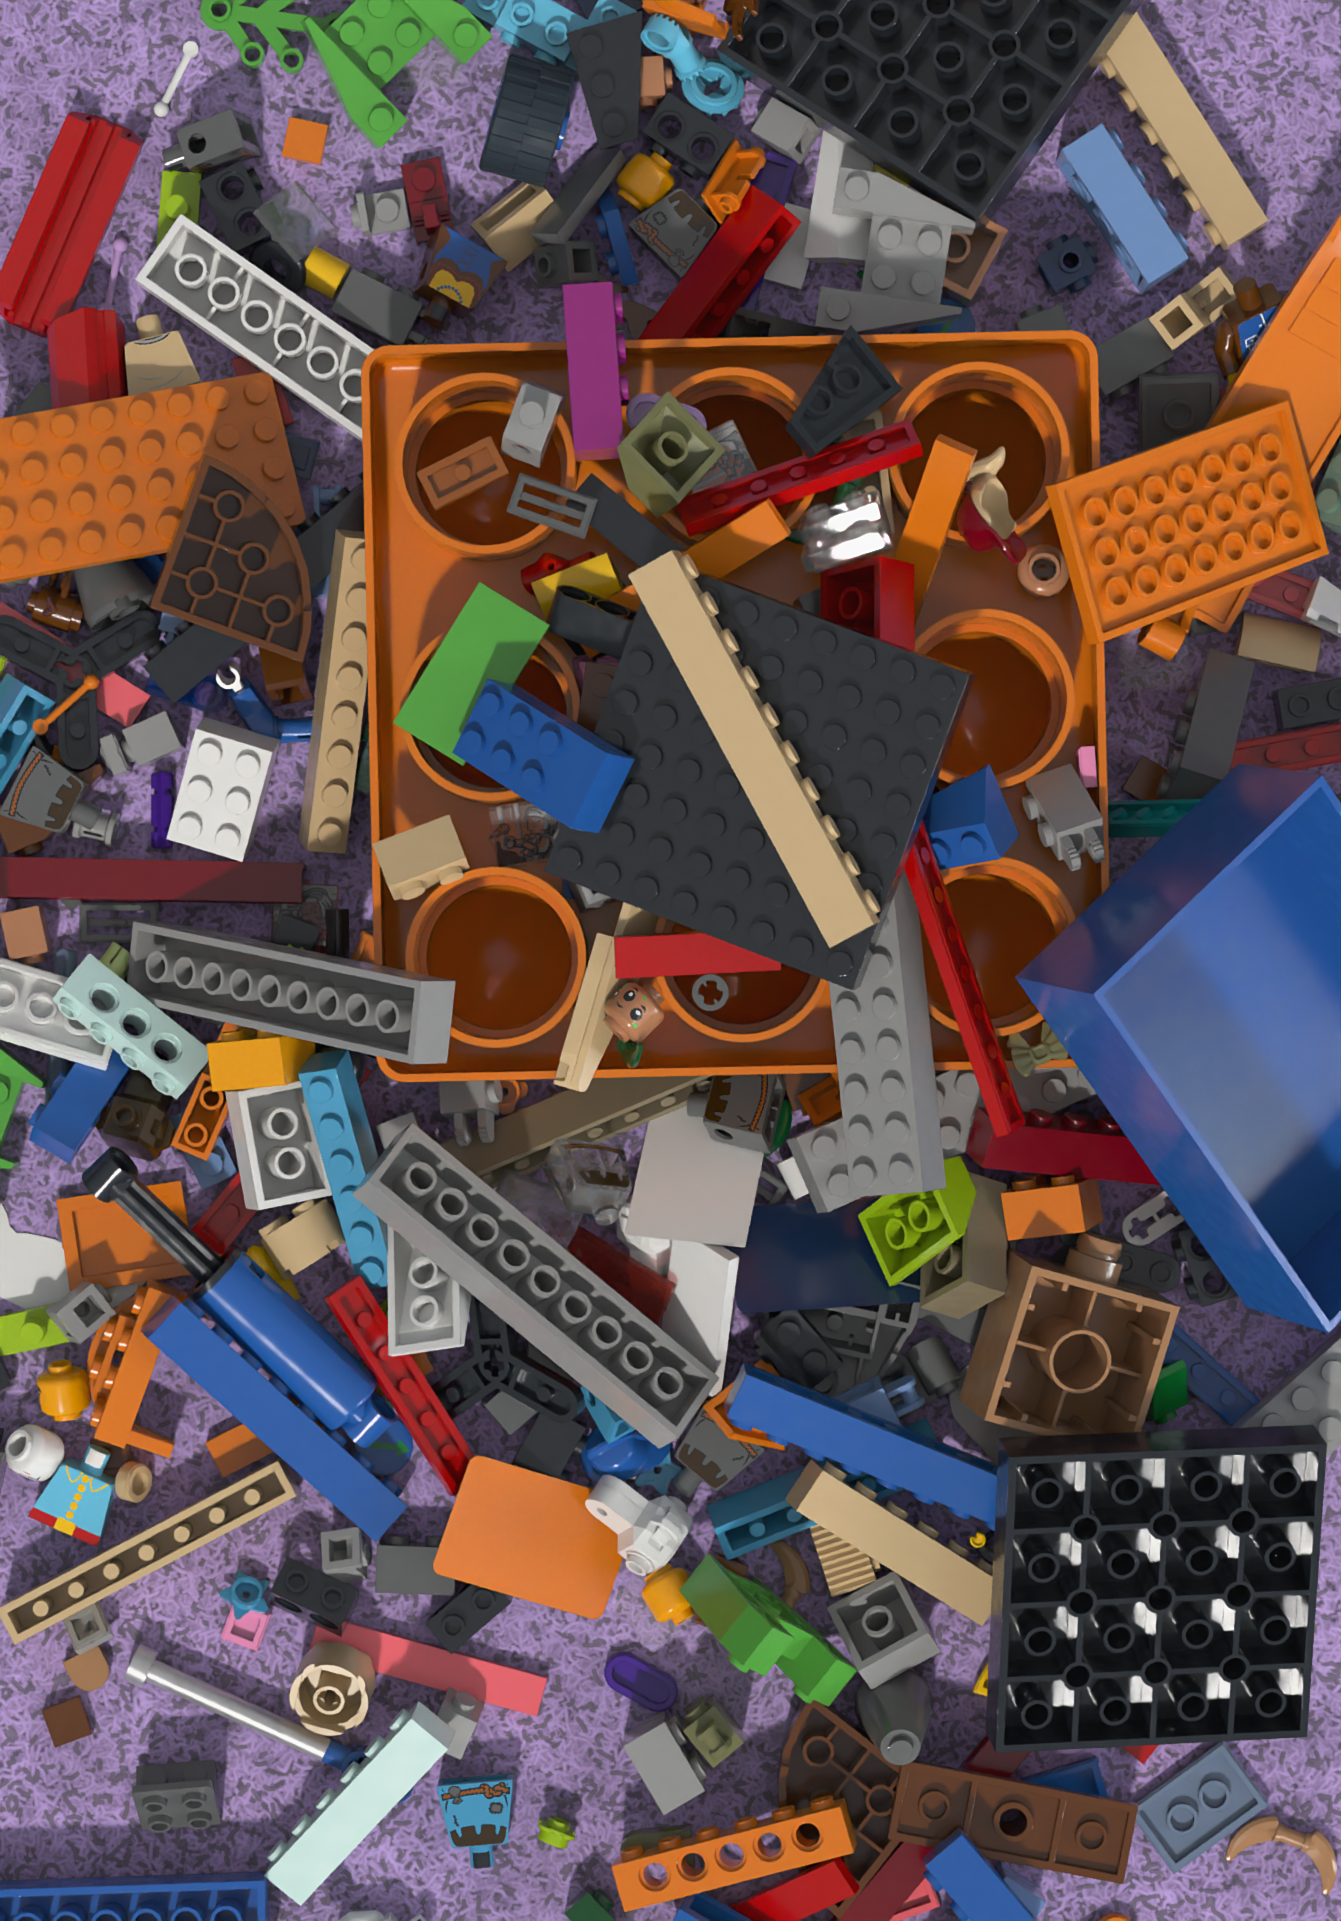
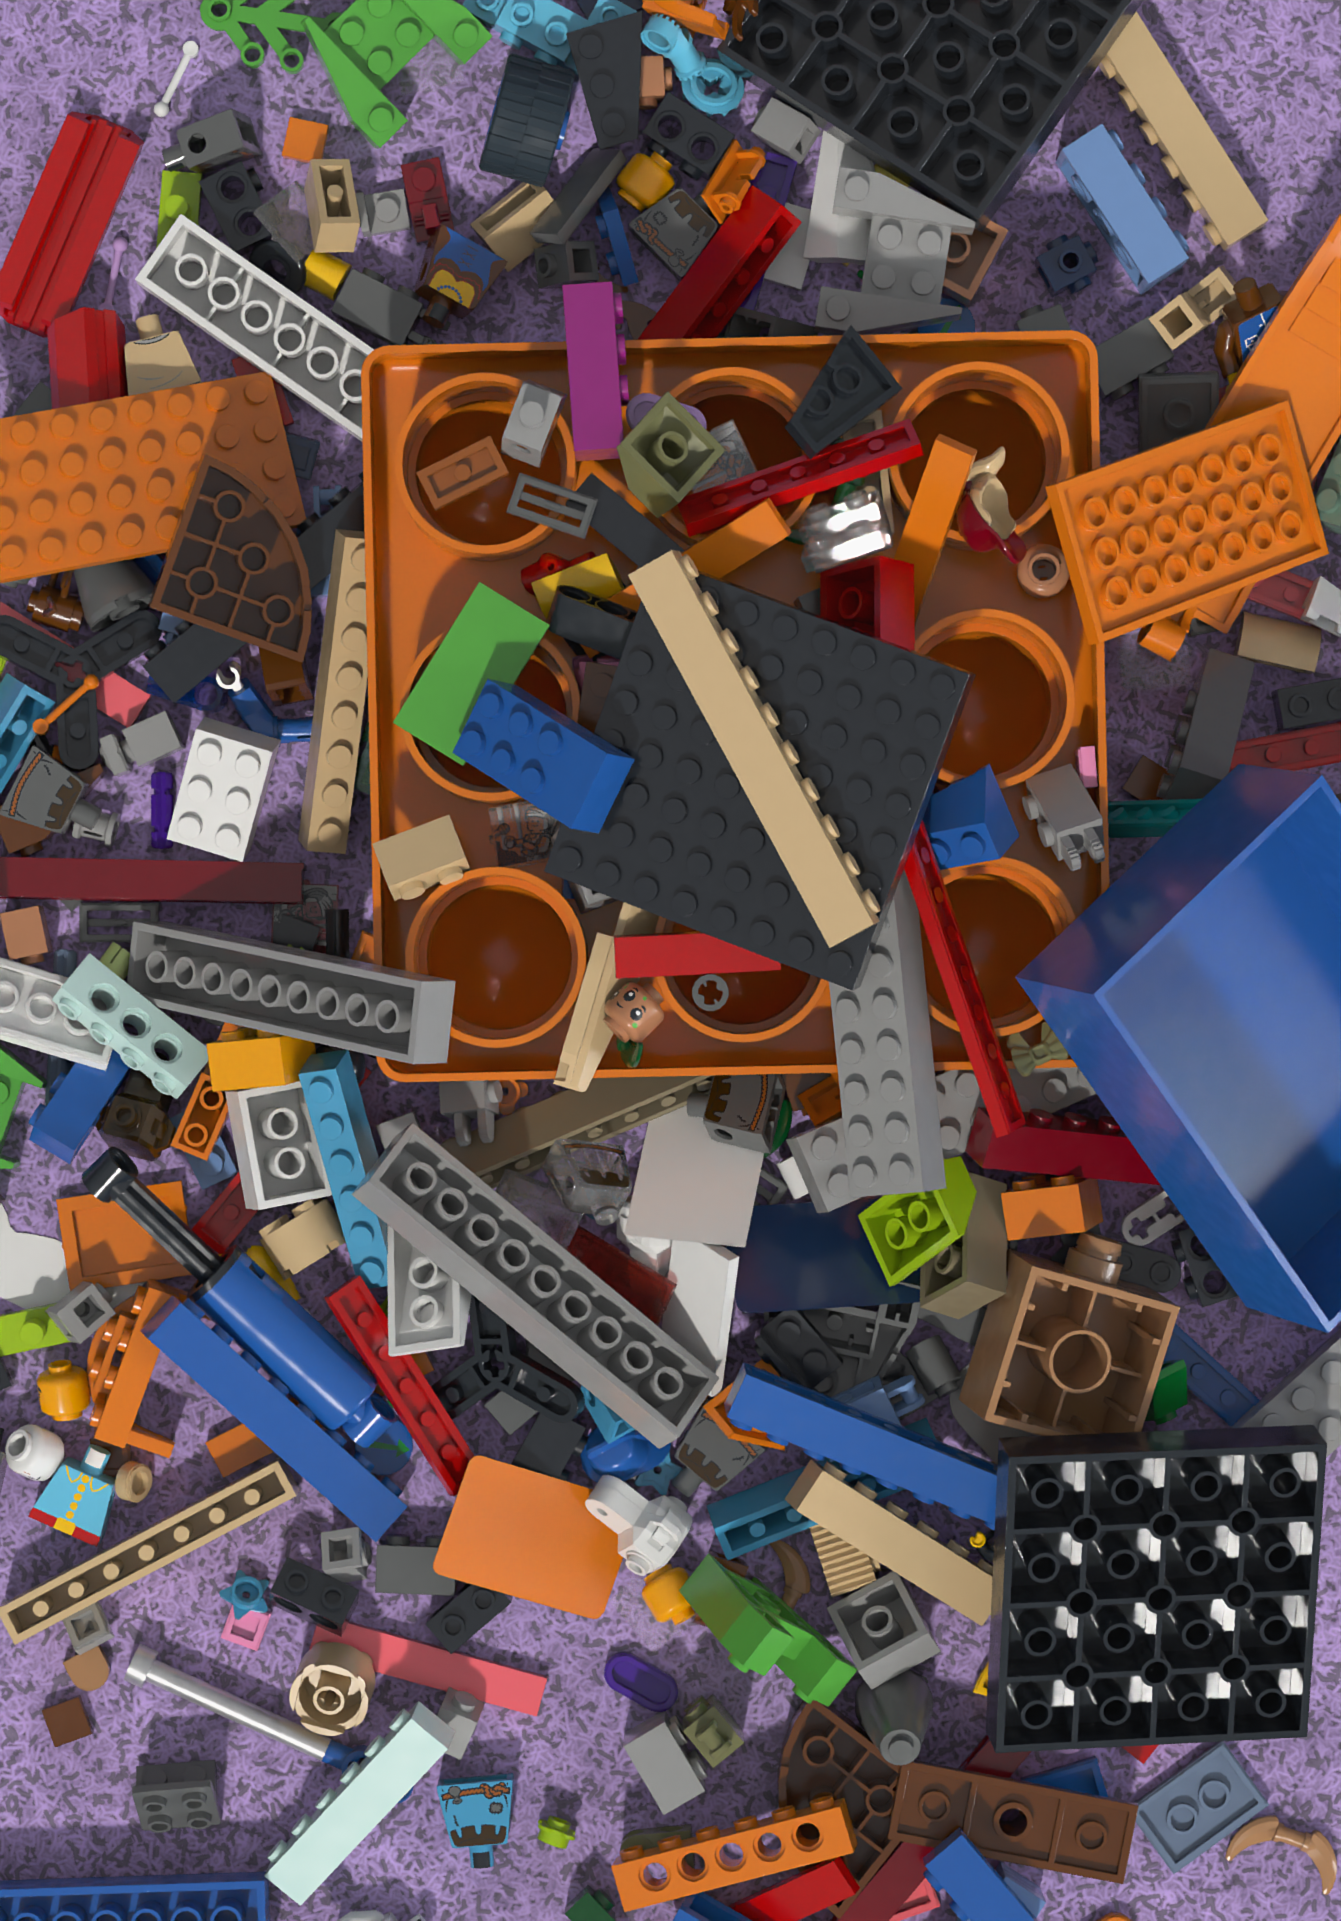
(332, 205): none -> tan brick

